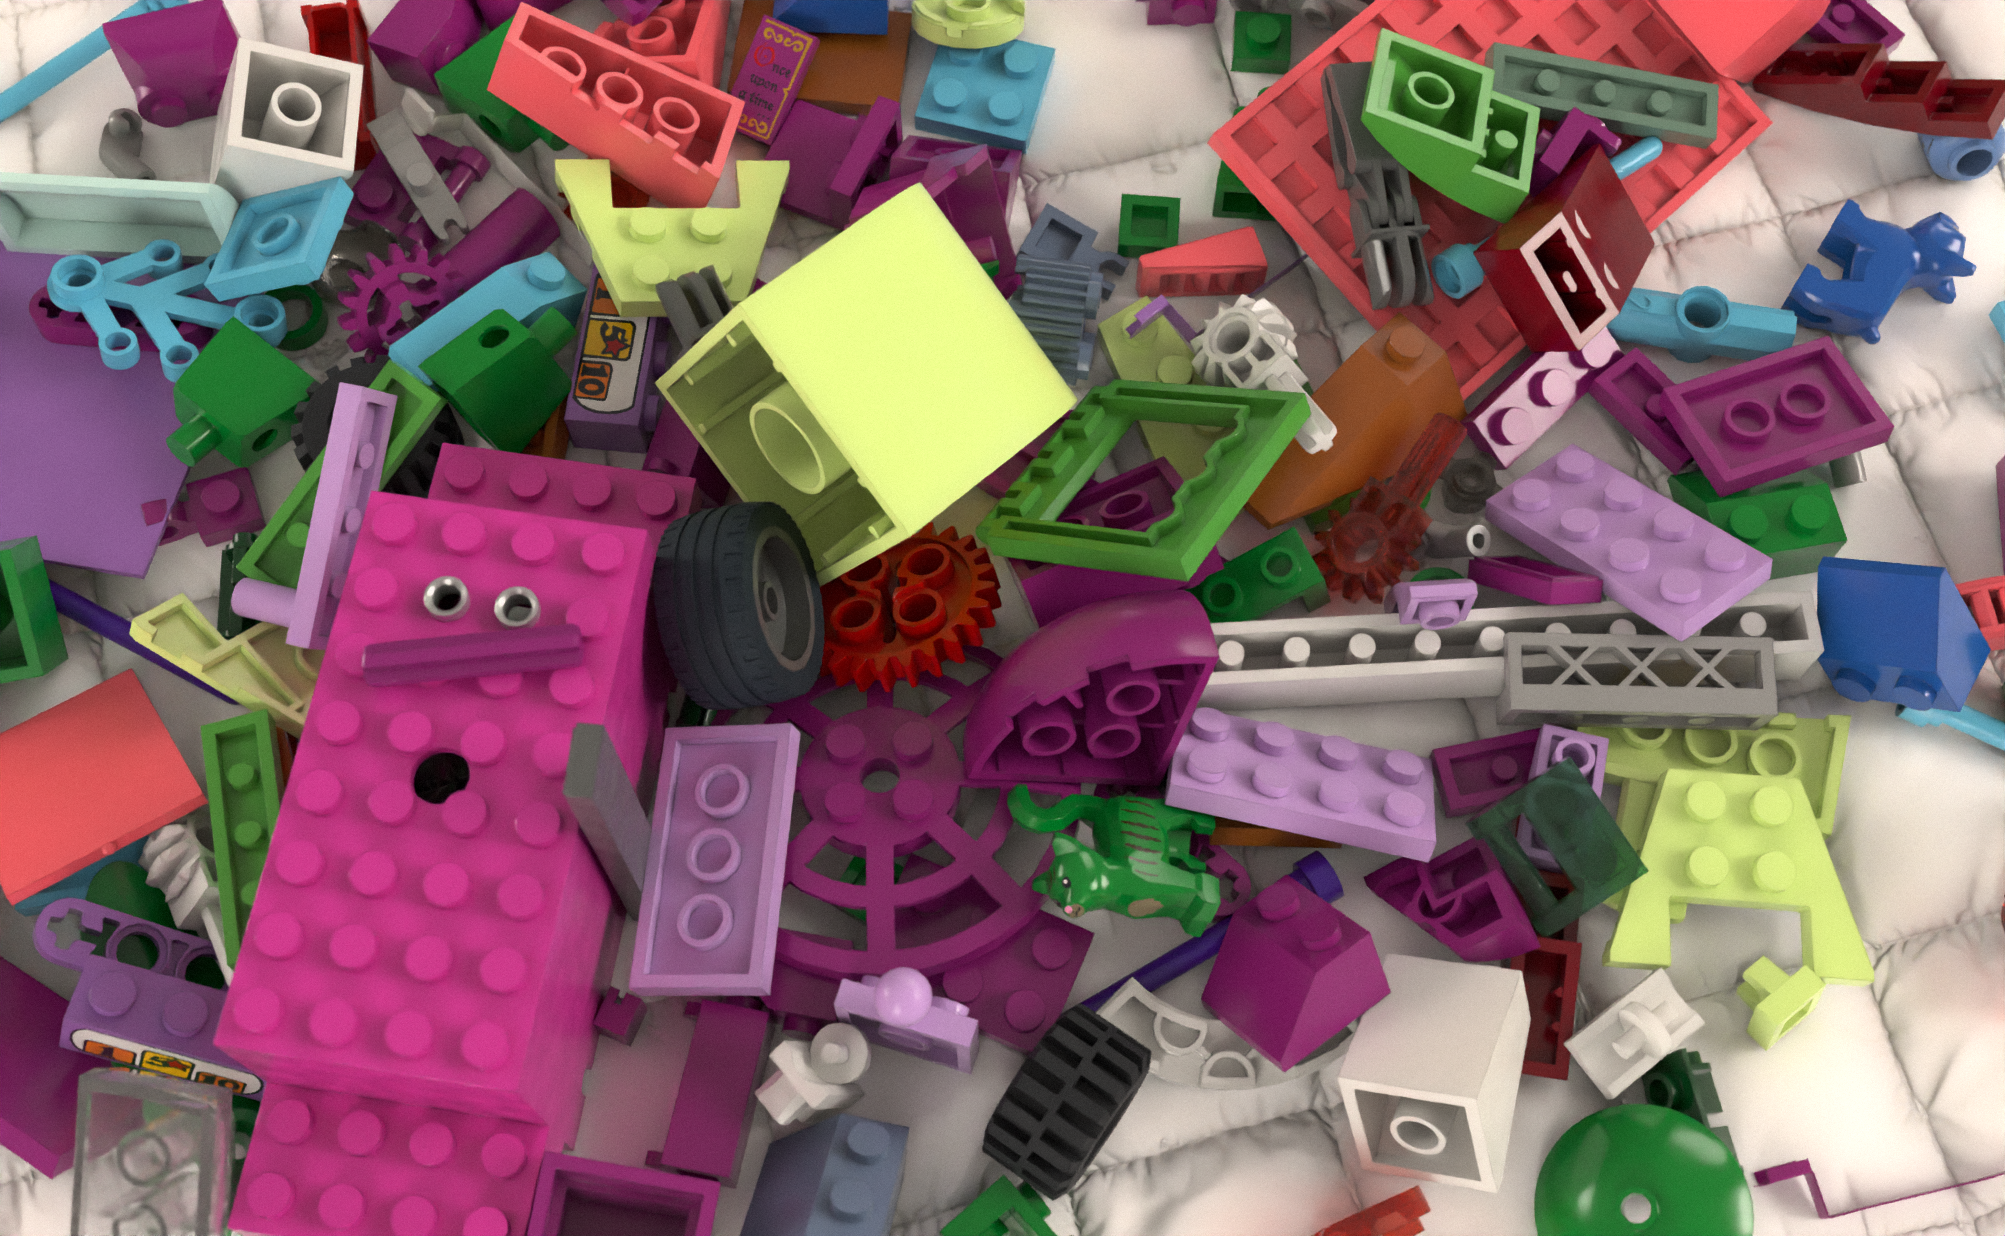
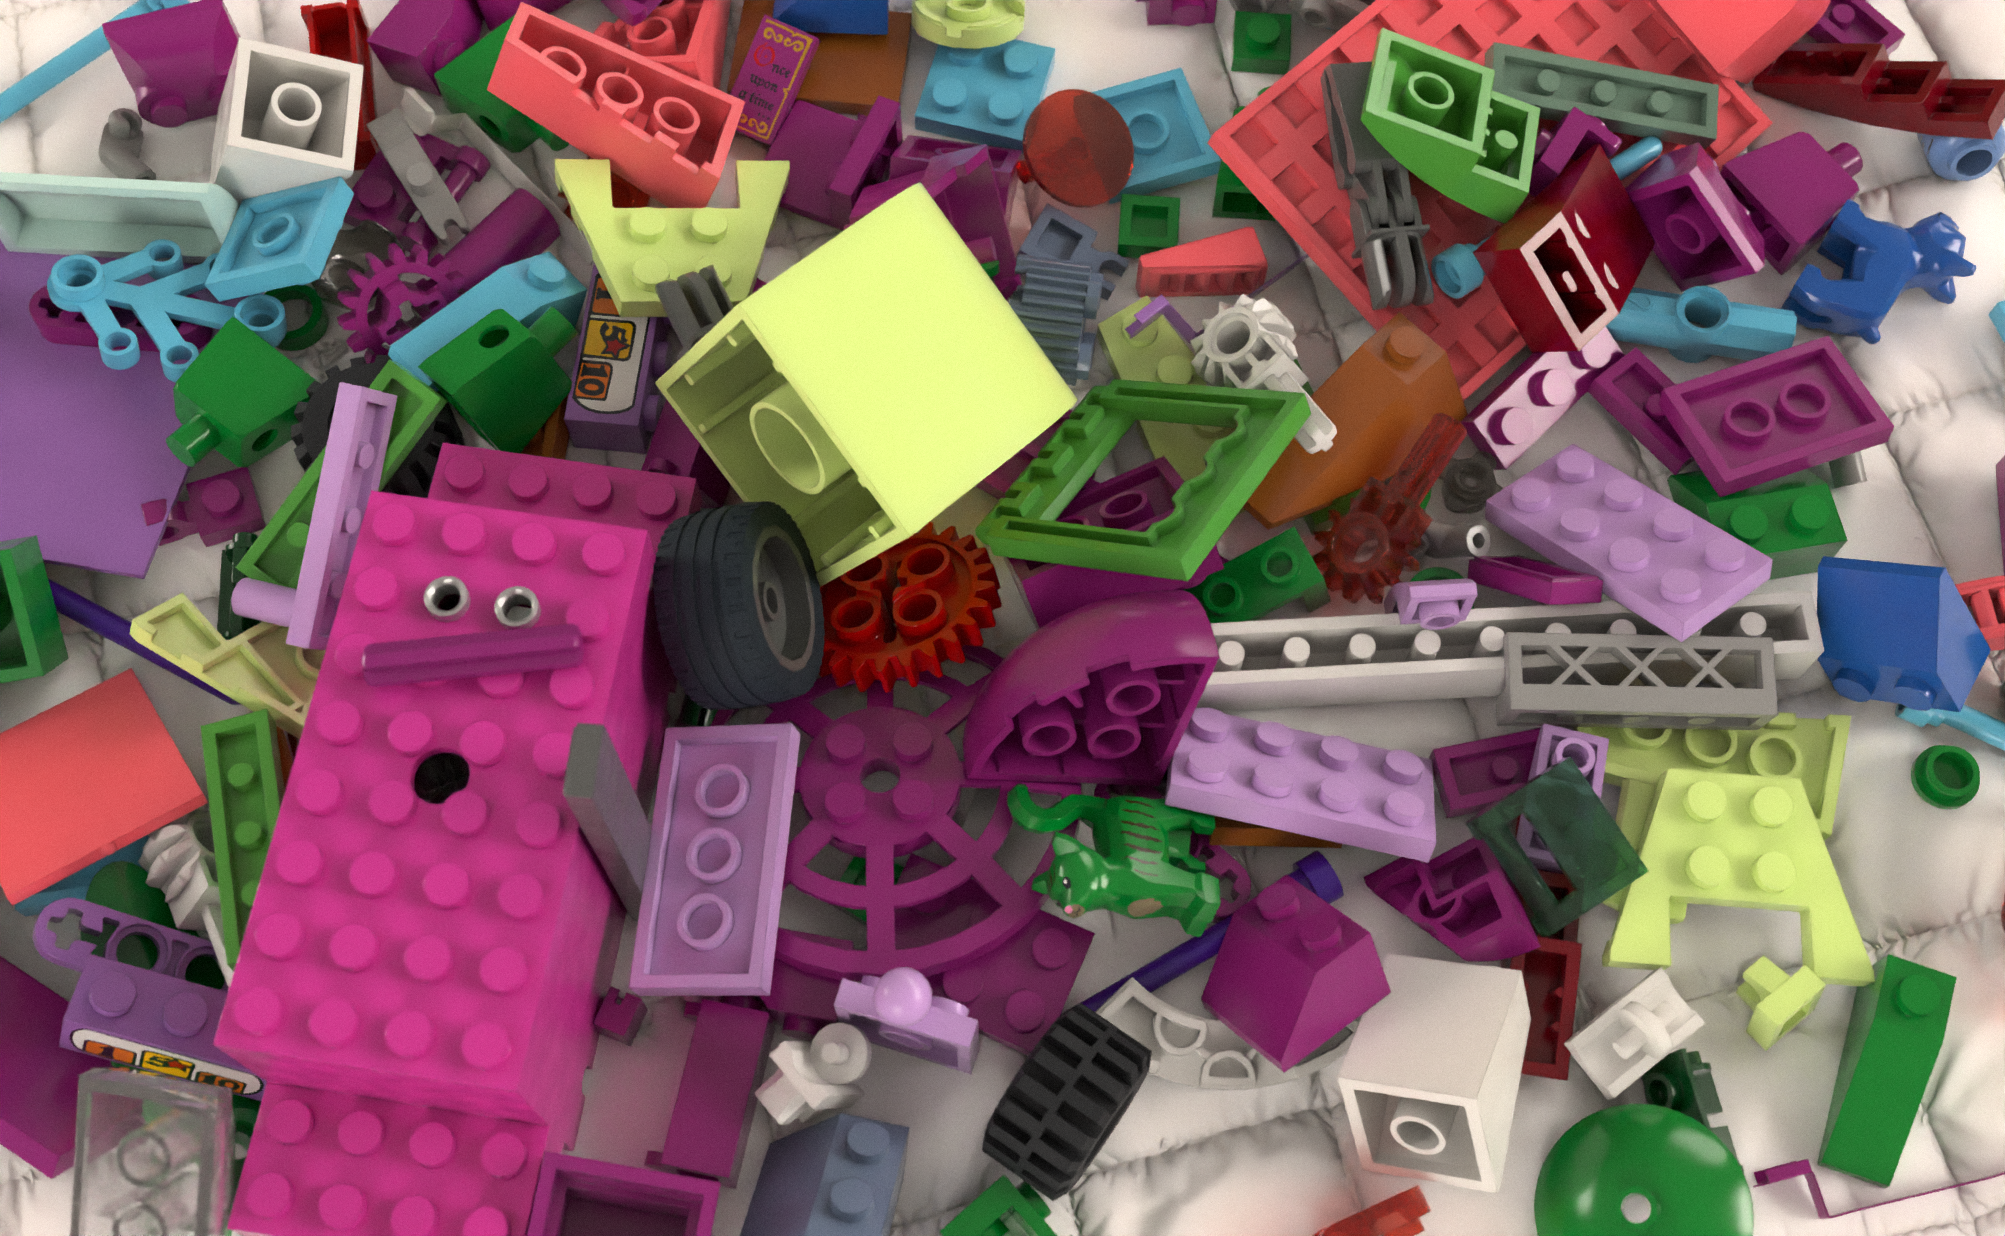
(1076, 149): none -> clear red shield
(1165, 132): none -> medium azure plate
(1696, 220): none -> magenta slope
(1793, 192): none -> magenta torso
(1885, 1068): none -> green slope
(1945, 776): none -> green plate

